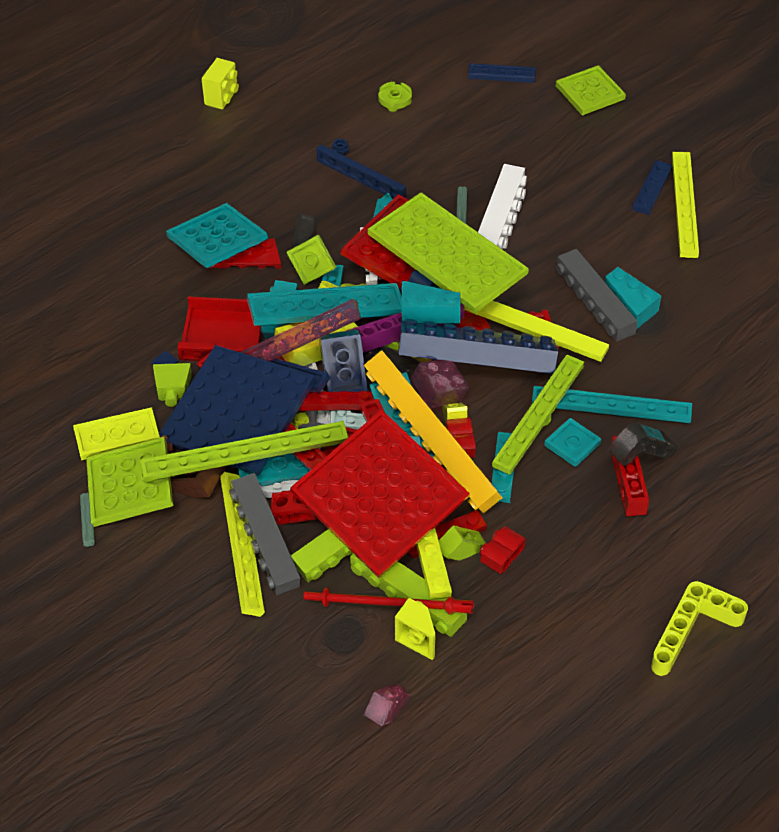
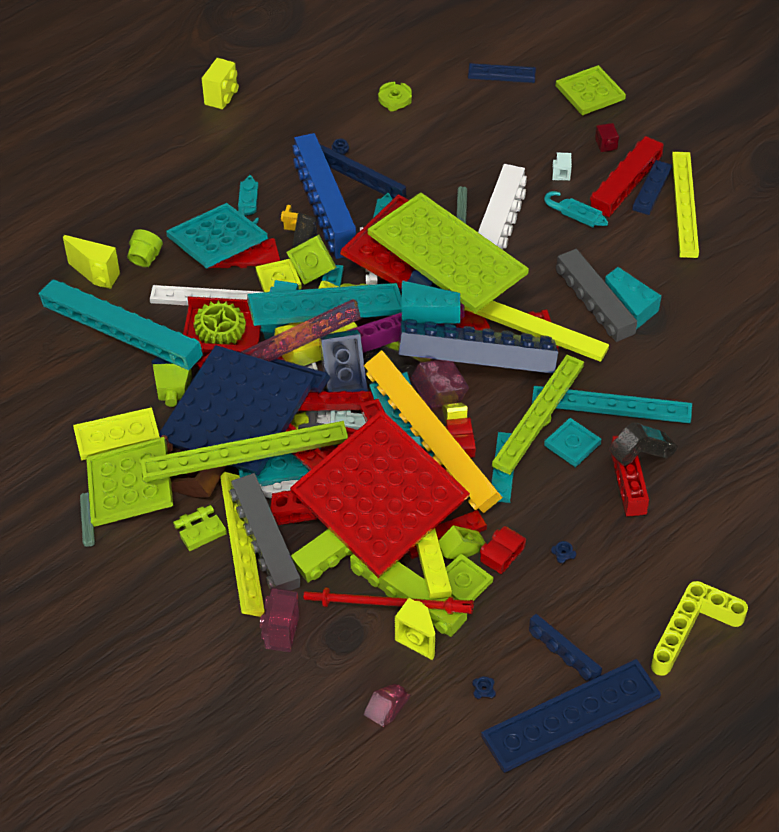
(93, 260): none -> neon yellow slope
(121, 324): none -> teal brick
(144, 247): none -> lime piece
(179, 295): none -> white tile
(202, 532): none -> lime plate
(219, 323): none -> lime gear
(248, 197): none -> teal plate
(280, 270): none -> neon yellow plate
(280, 620): none -> clear pink brick
(289, 218): none -> yellow bracket
(323, 193): none -> blue brick
(467, 578): none -> lime plate
(485, 682): none -> dark blue plate
(562, 167): none -> light aqua brick
(563, 546): none -> dark blue plate
(564, 648): none -> dark blue plate
(570, 715): none -> dark blue plate
(577, 210): none -> teal plate
(606, 137): none -> dark red brick
(626, 176): none -> red brick

